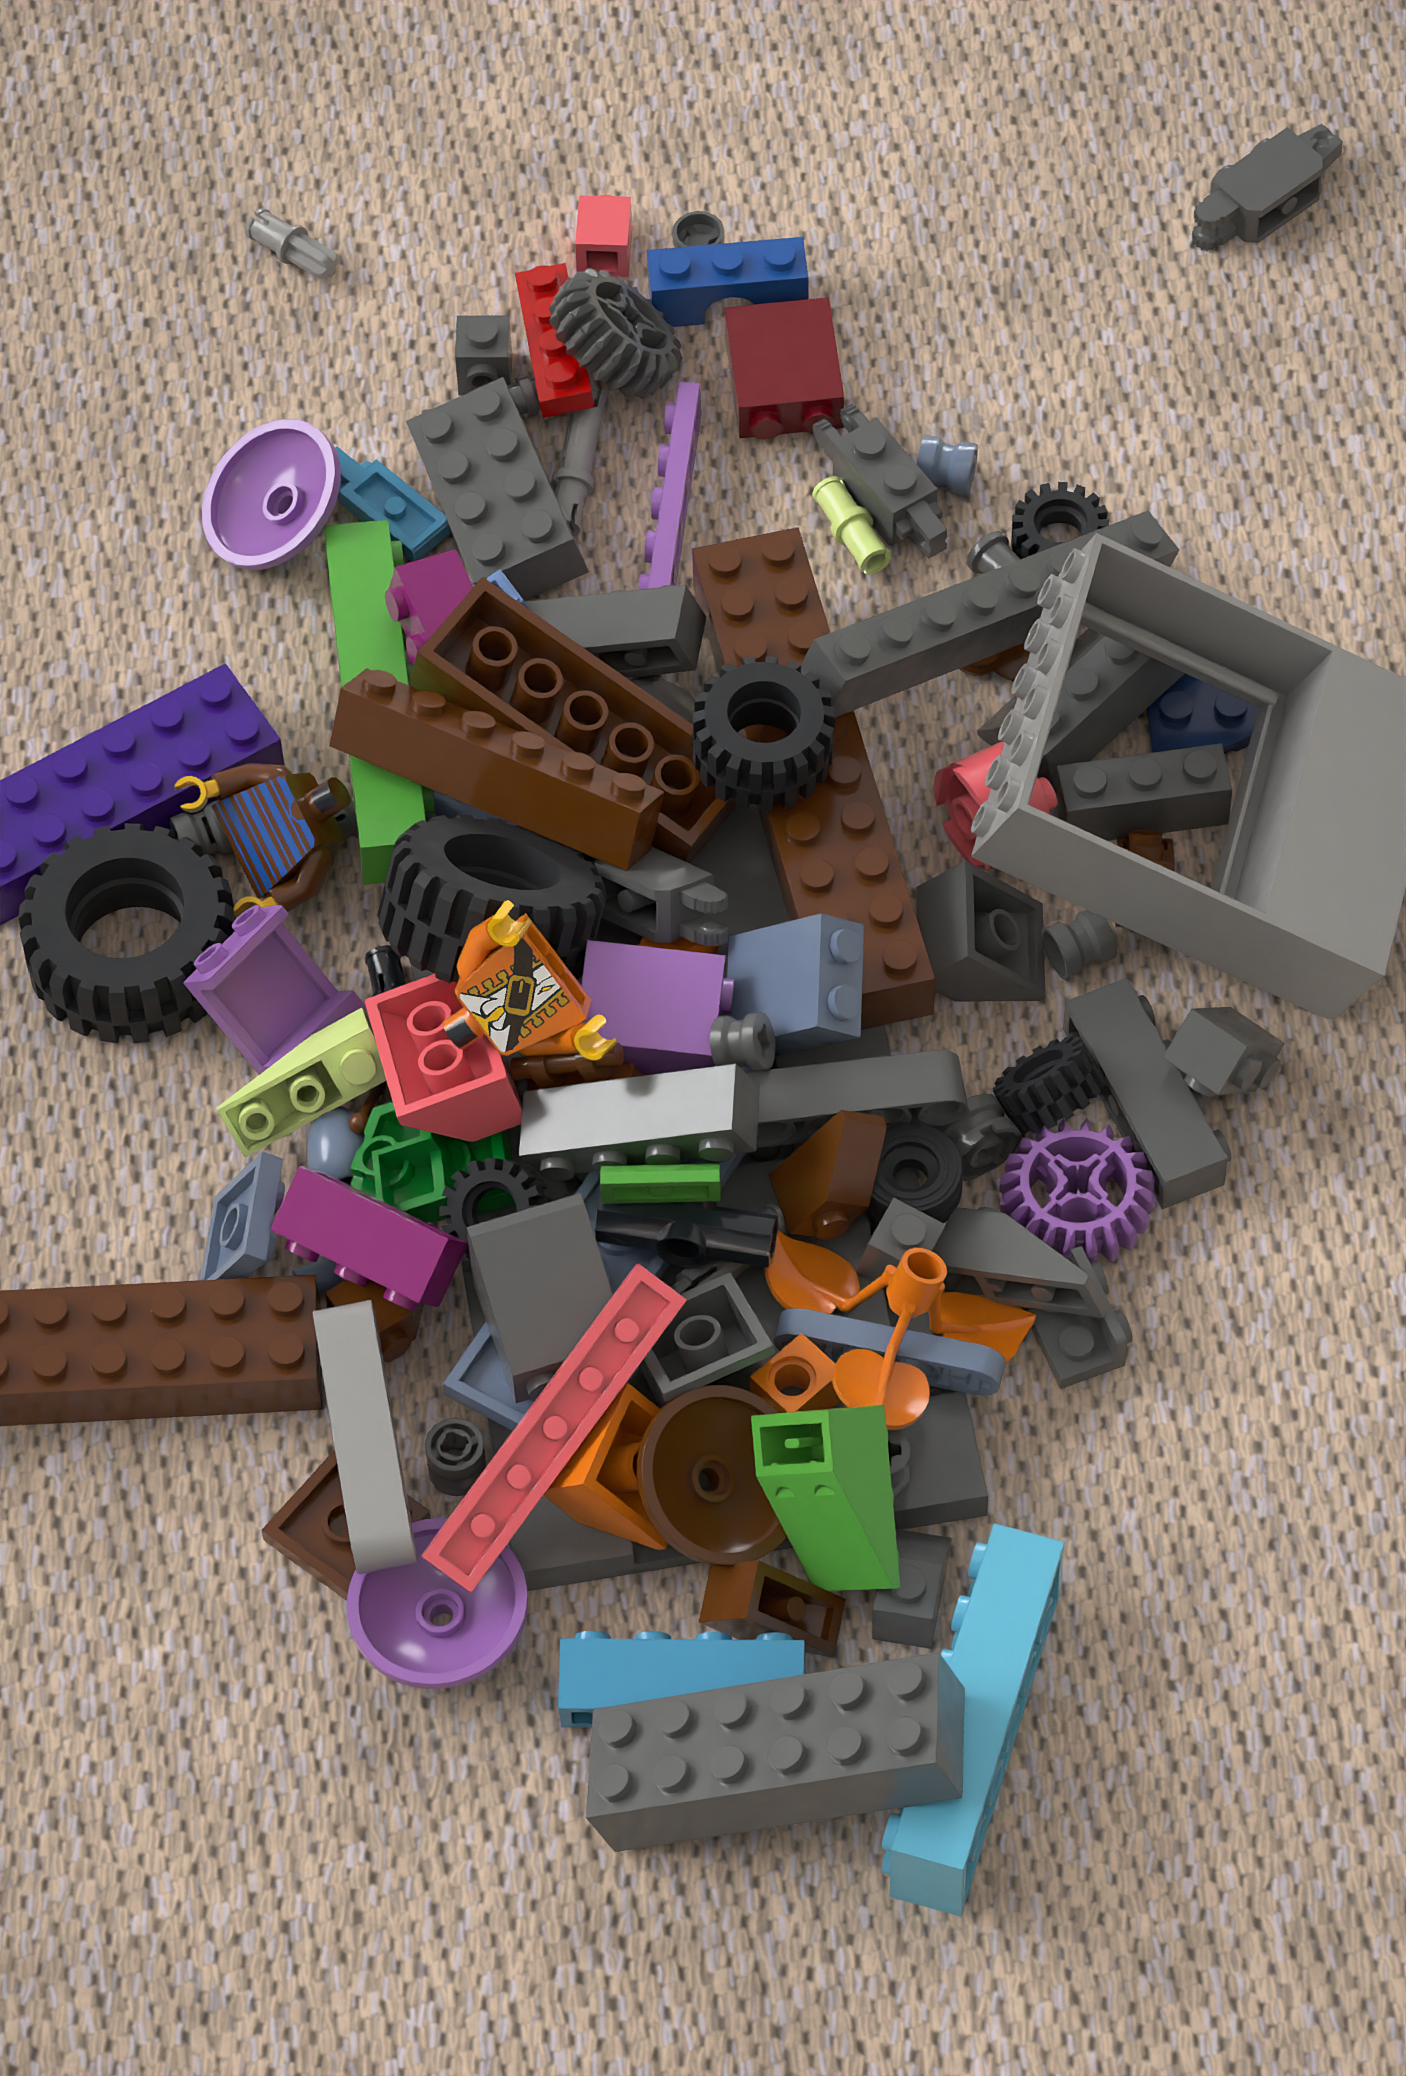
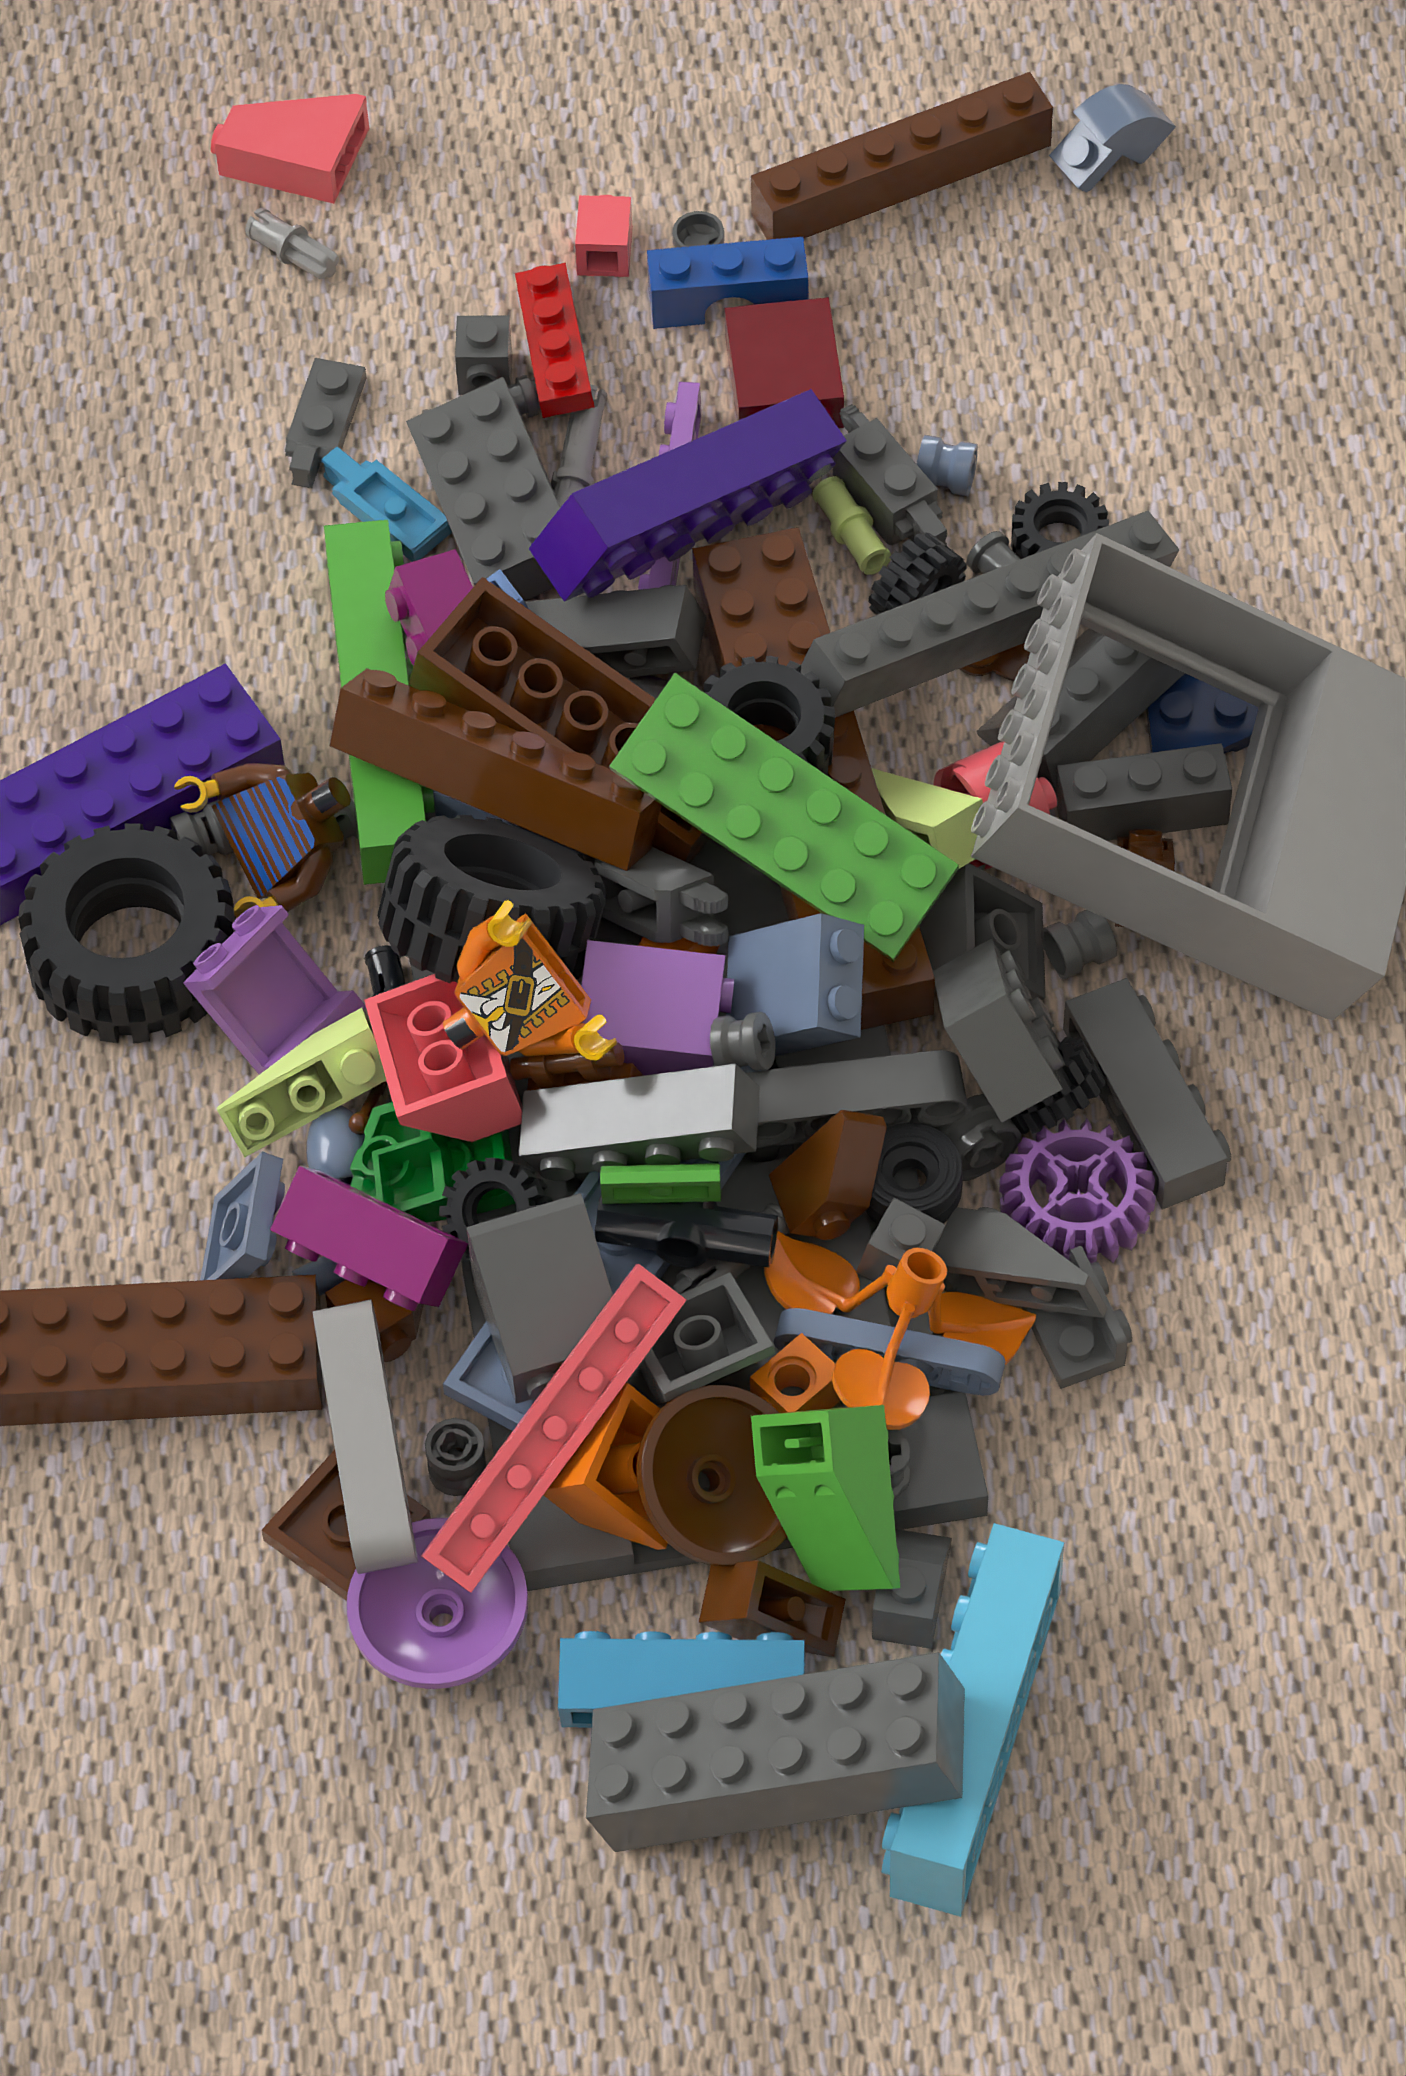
(271, 494): medium lavender dish -> none
(293, 143): none -> coral slope
(322, 416): none -> dark grey hinge
(615, 333): dark grey gear -> none
(687, 496): none -> dark purple brick
(783, 816): none -> bright green plate
(902, 159): none -> reddish brown brick
(916, 572): none -> black tyre
(931, 813): none -> yellowish green slope
(999, 1028): none -> dark grey brick
(1110, 125): none -> sand blue brick
(1224, 1052): dark grey brick -> none
(1265, 187): dark grey hinge -> none

